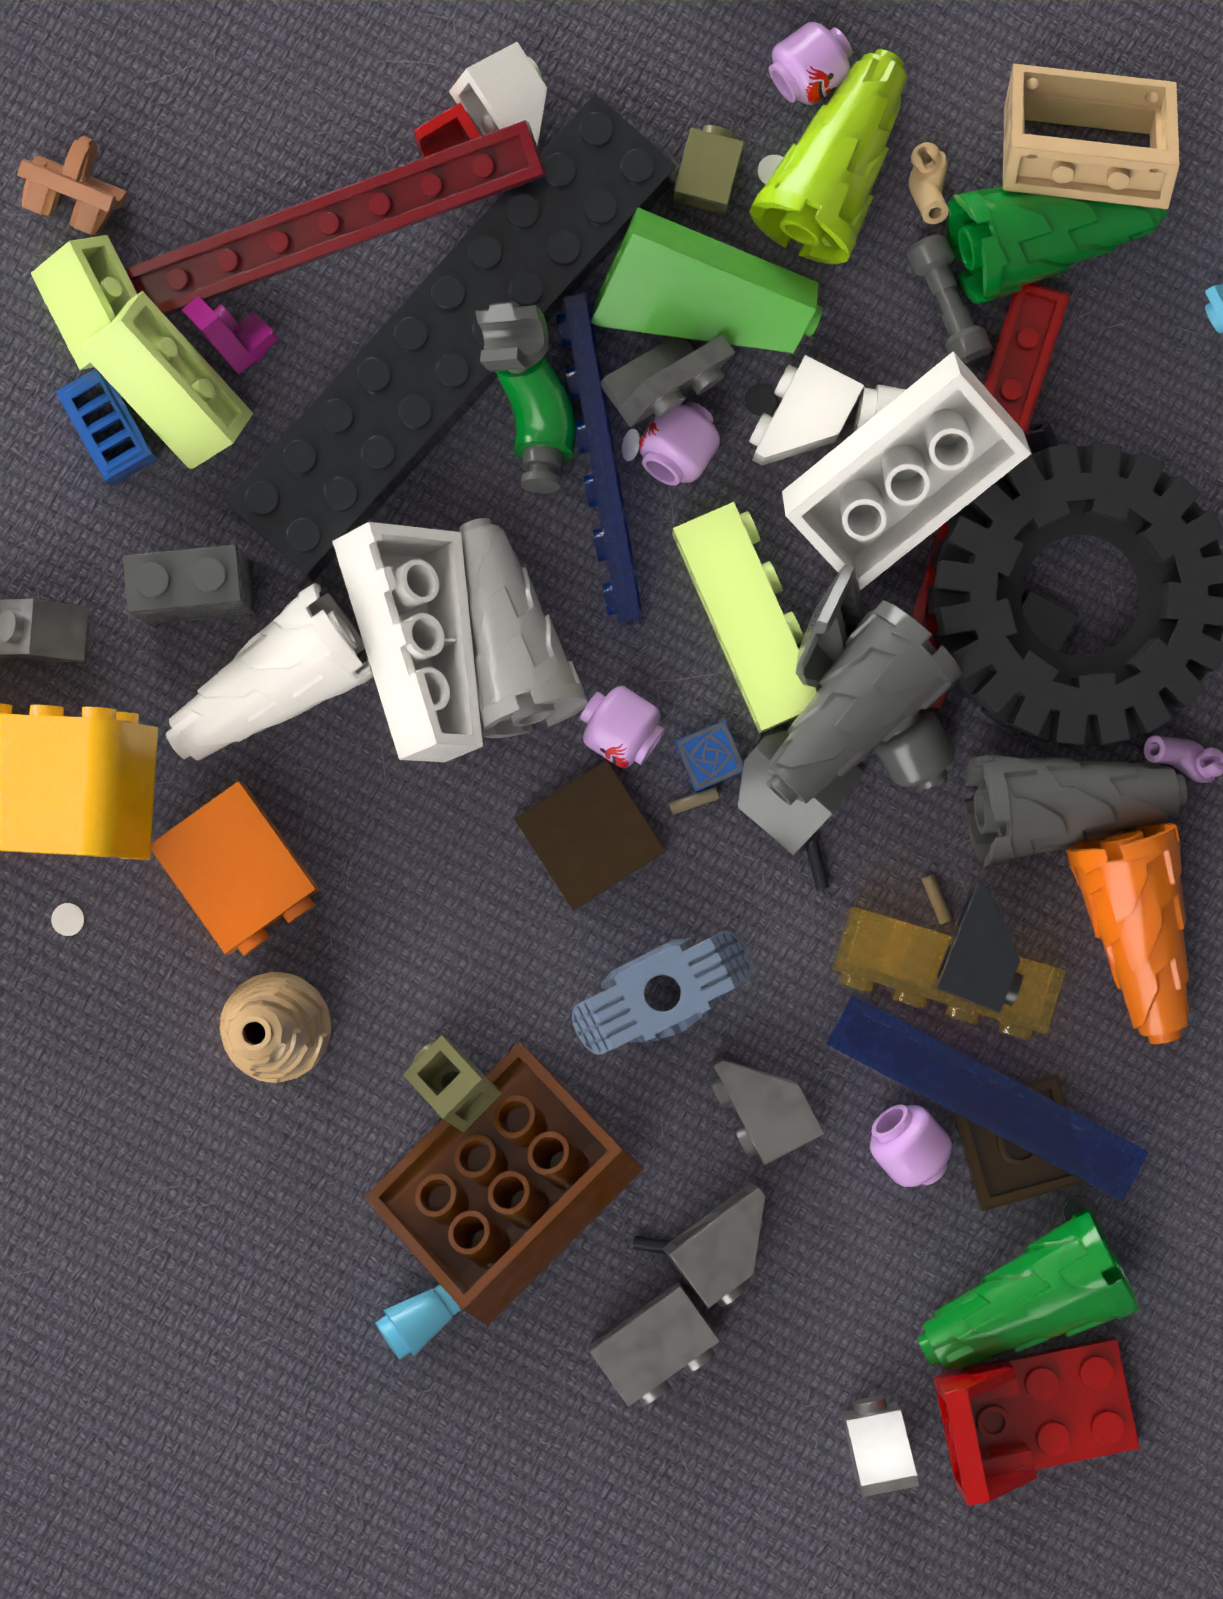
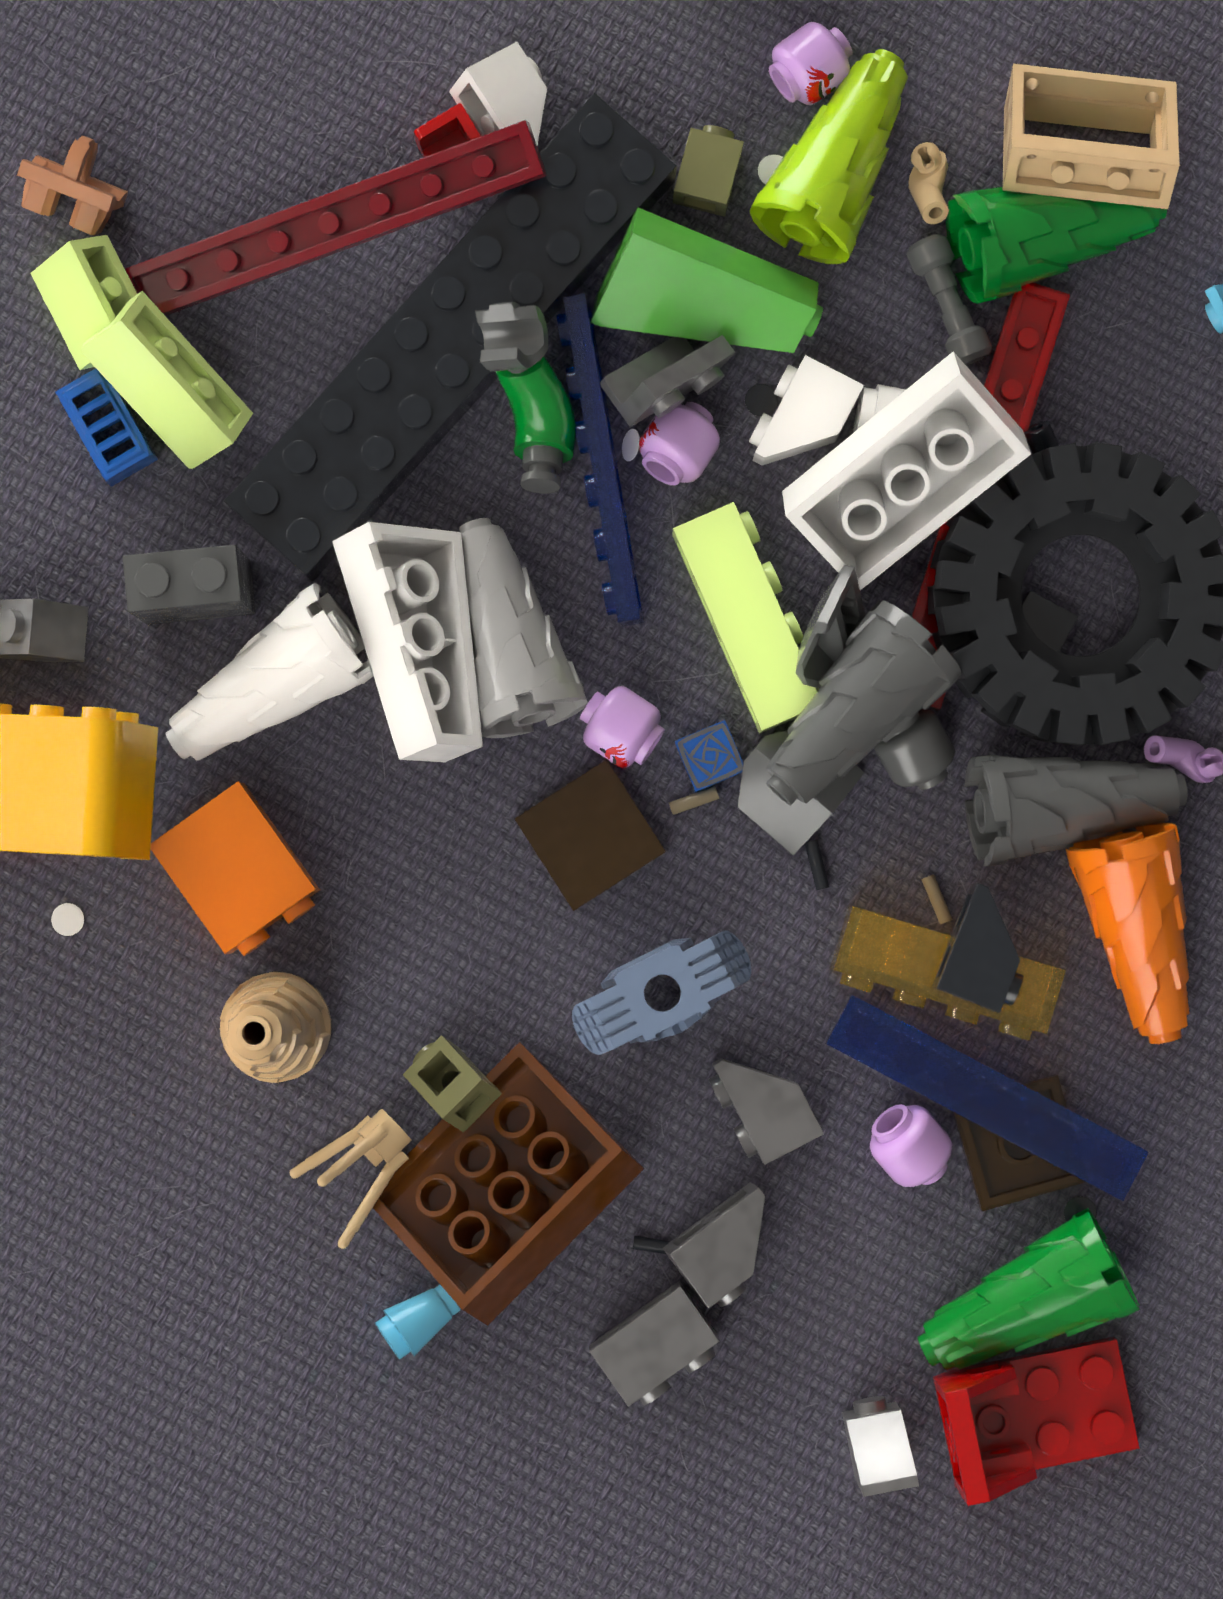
(235, 342): magenta bracket -> none
(377, 1140): none -> tan plant

